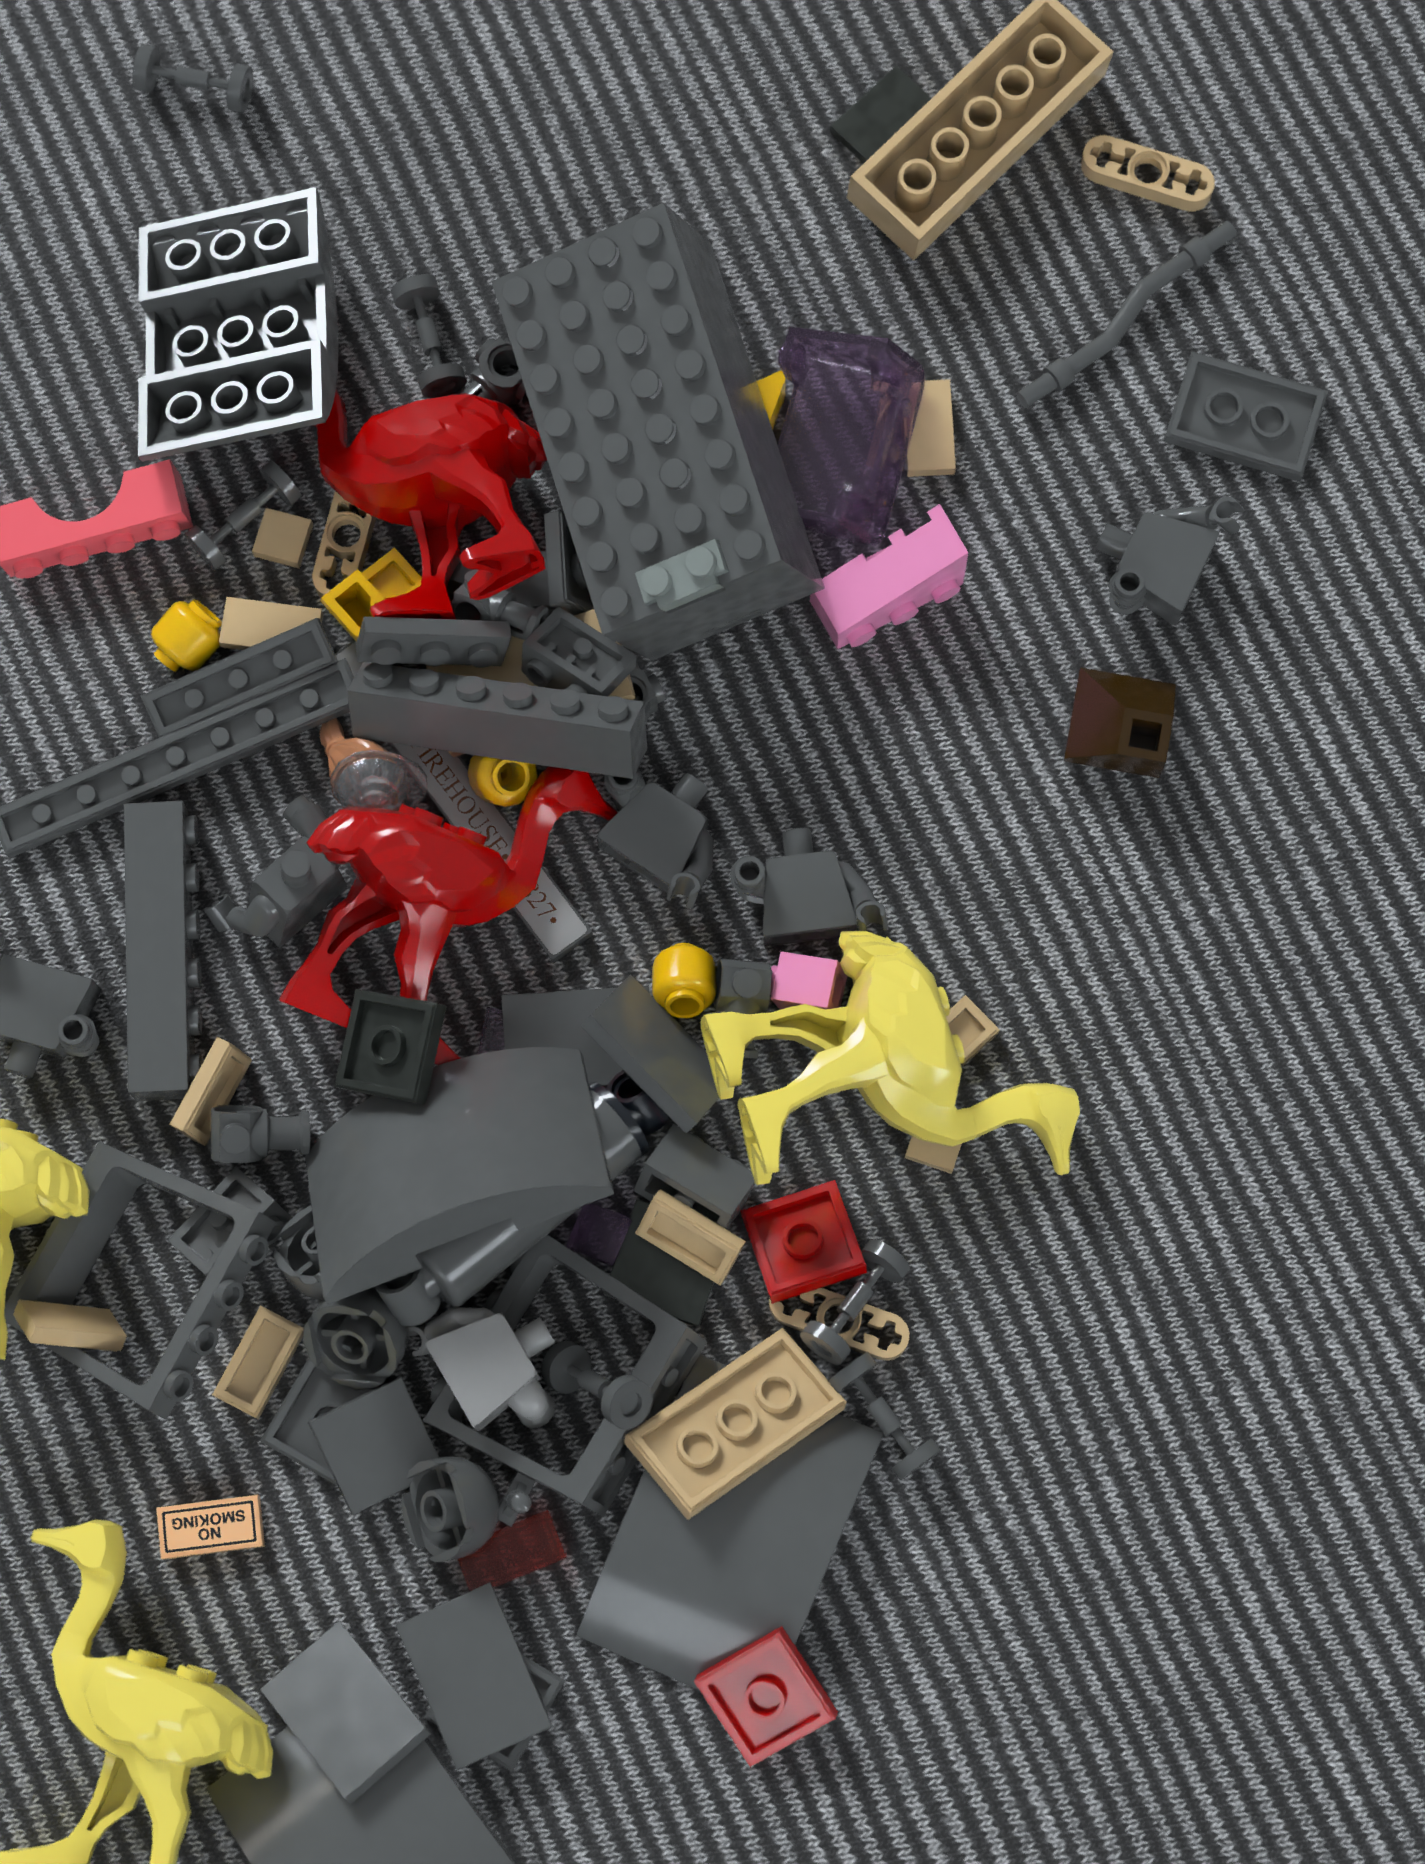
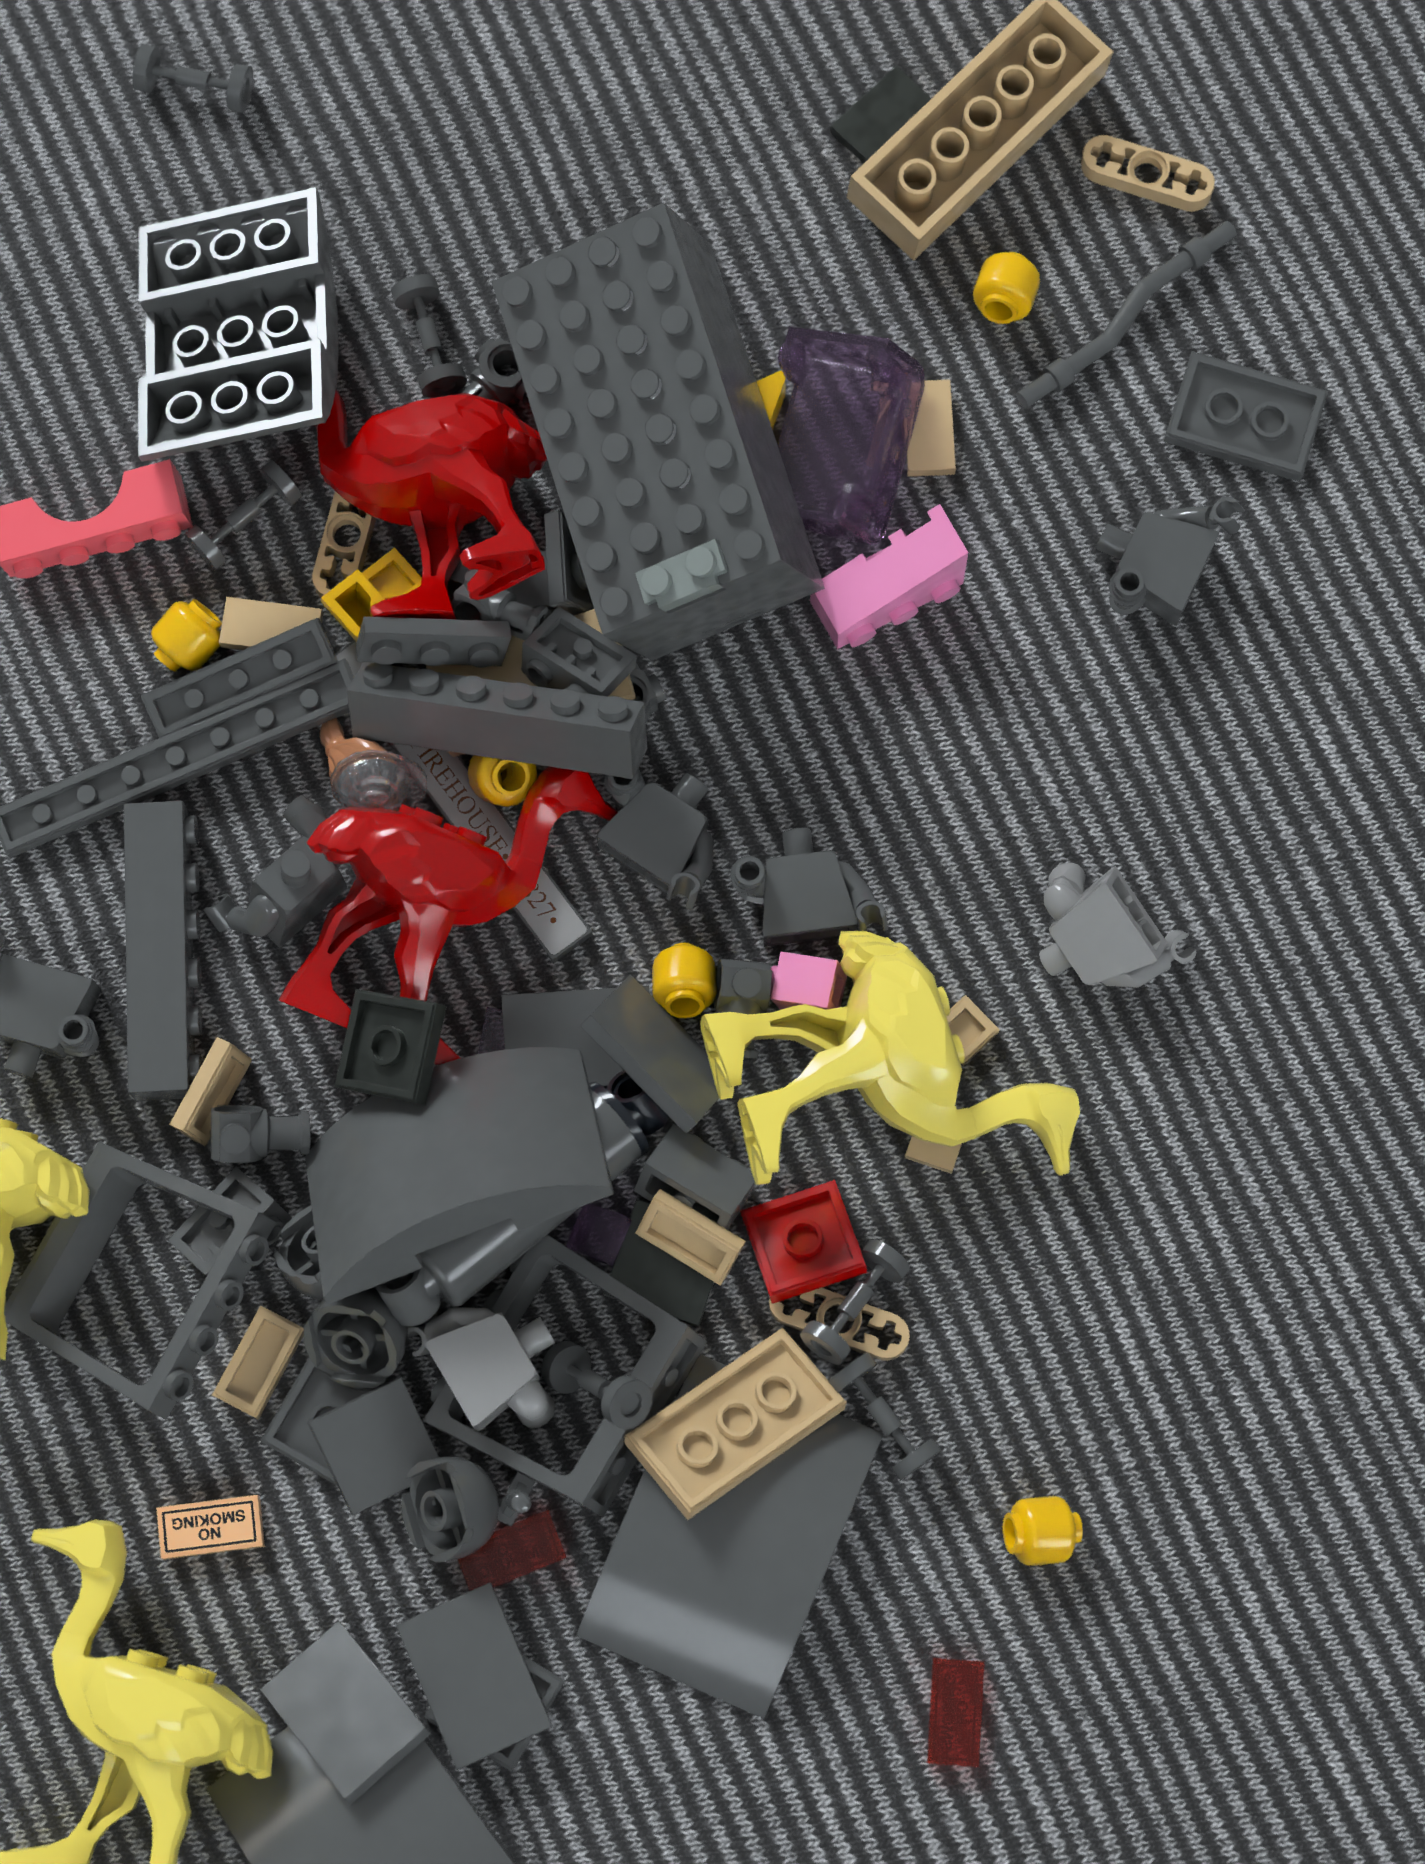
(69, 1325): tan tile -> none
(282, 538): tan tile -> none
(766, 1696): tile -> none
(955, 1712): none -> clear red tile
(1006, 287): none -> yellow head
(1042, 1530): none -> yellow head
(1105, 931): none -> light grey torso
(1120, 723): dark brown slope -> none

